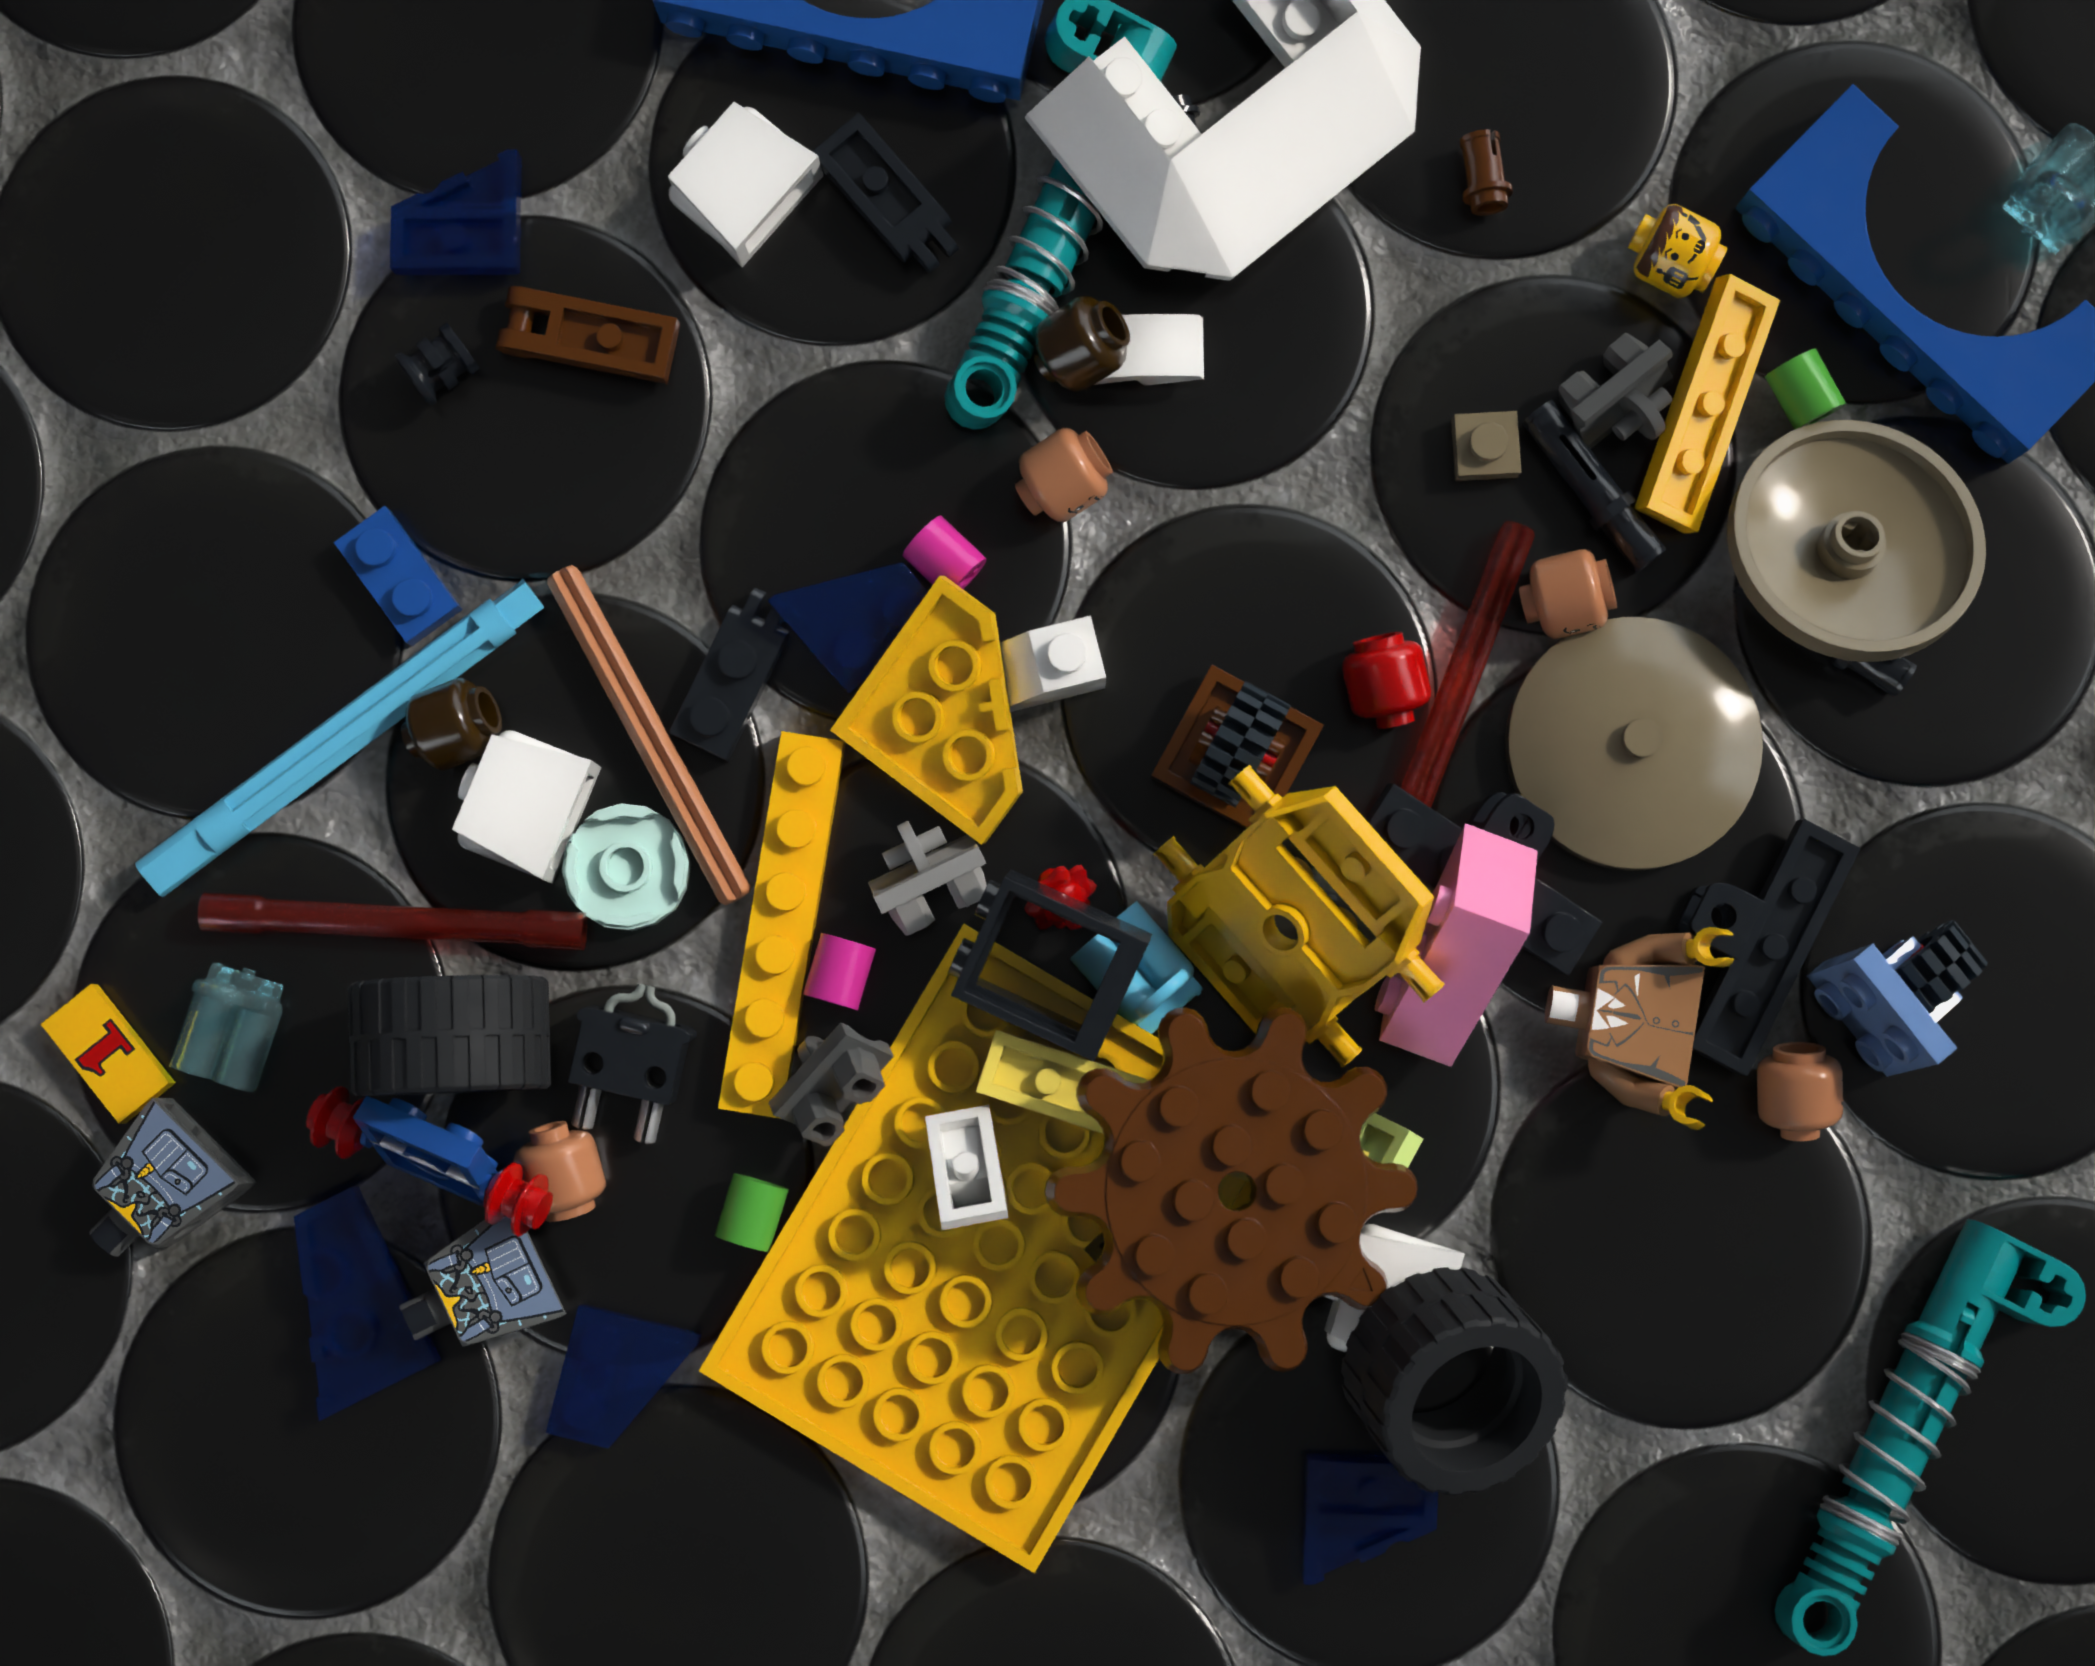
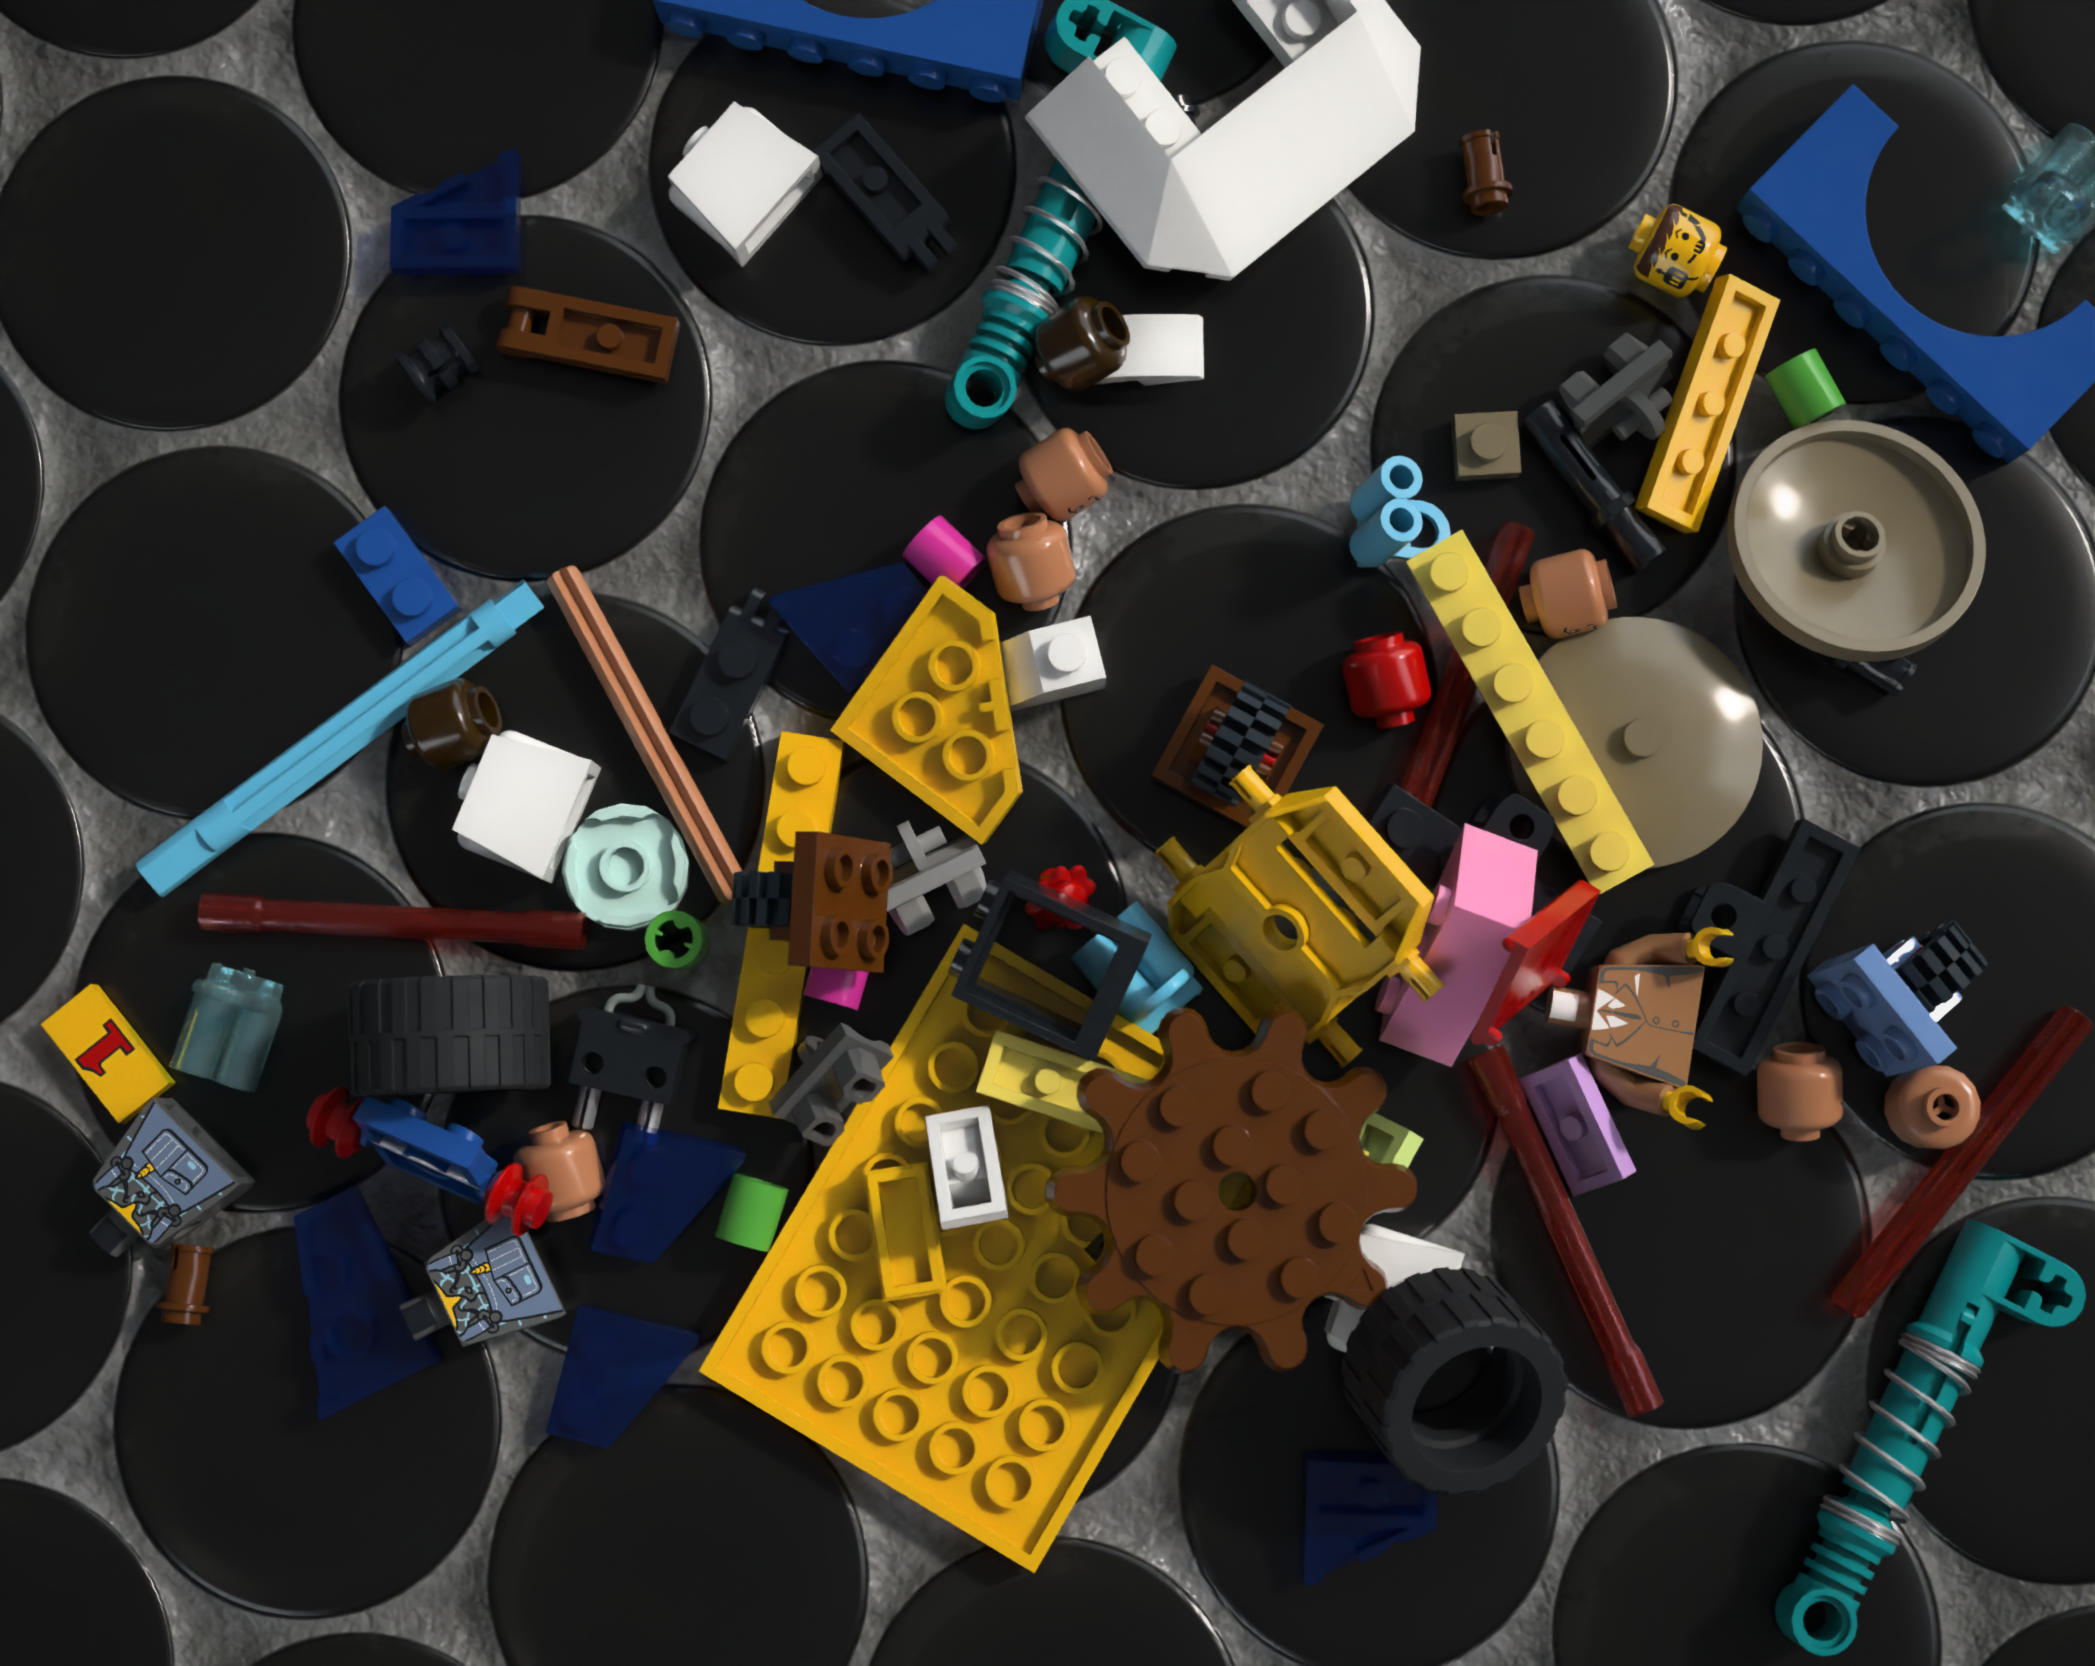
(186, 1284): none -> reddish brown pin
(657, 932): none -> bright green gear
(657, 1189): none -> clear blue wing
(822, 902): none -> reddish brown plate
(905, 1231): none -> yellow tile
(1031, 561): none -> nougat head
(1387, 515): none -> medium azure piece
(1529, 712): none -> light yellow plate
(1536, 958): none -> red door
(1577, 1125): none -> lavender plate
(1622, 1356): none -> clear red piece
(1912, 1112): none -> nougat head
(1961, 1162): none -> clear red axle

